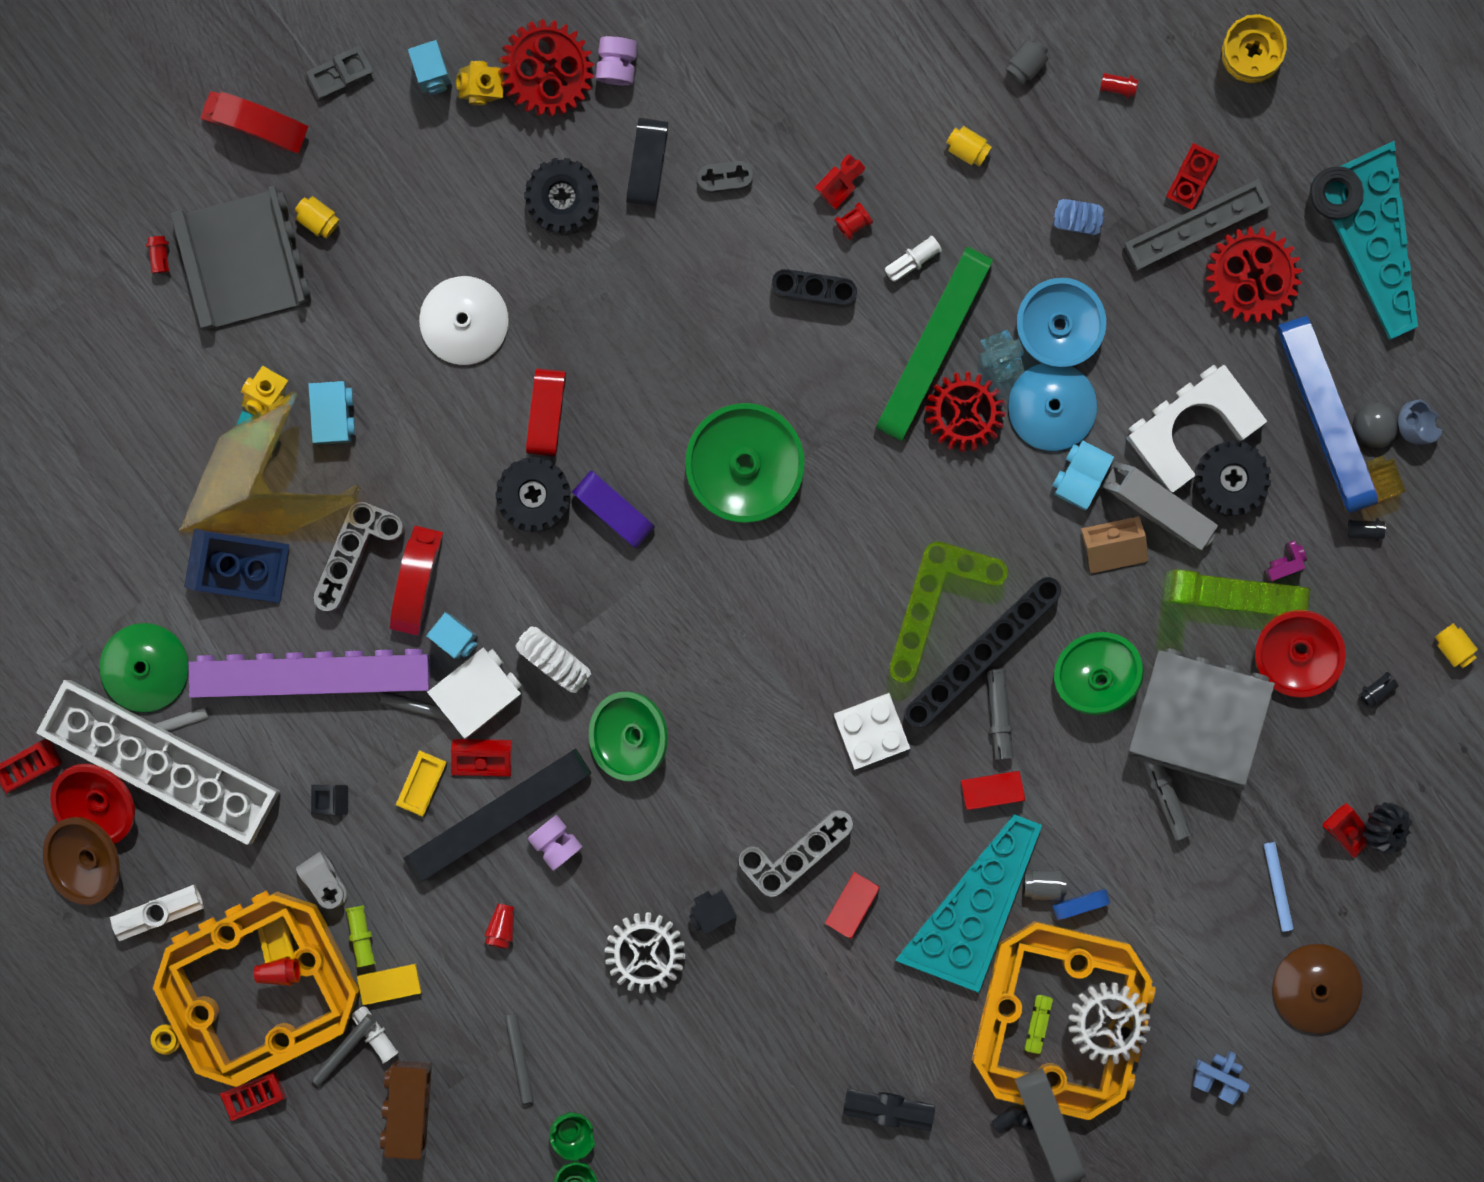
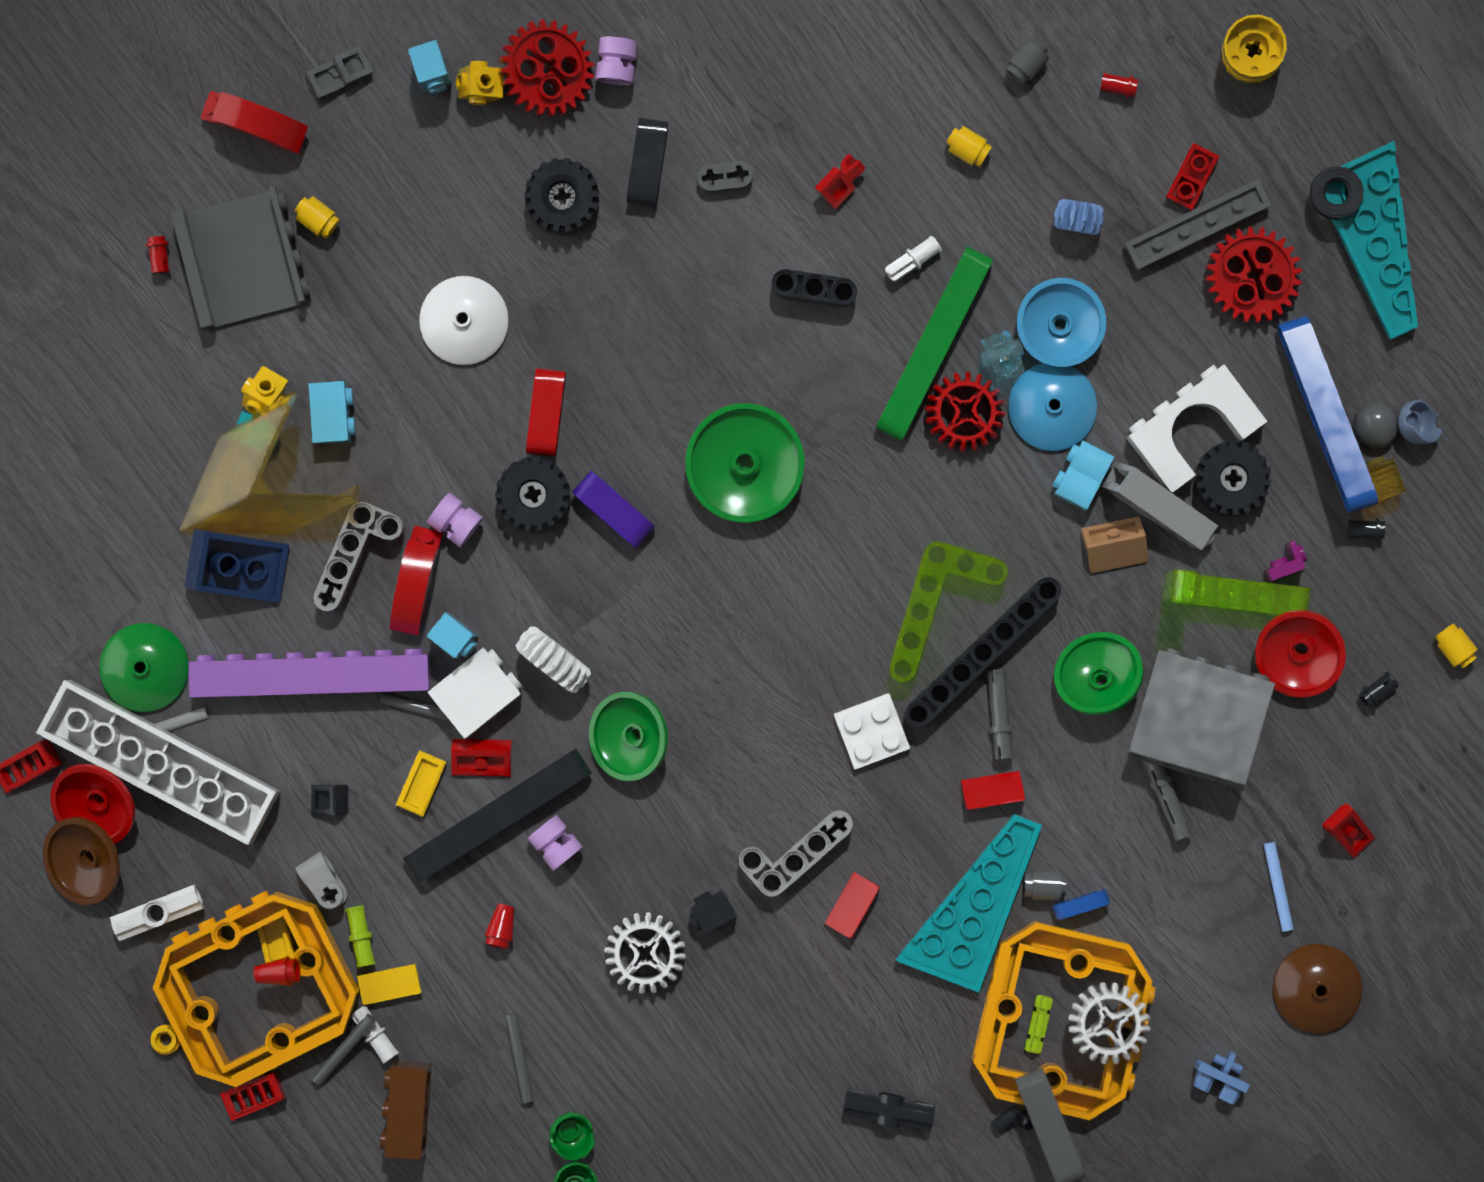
(455, 520): none -> lavender wheel
(853, 221): red bush -> none
(1387, 828): black gear -> none

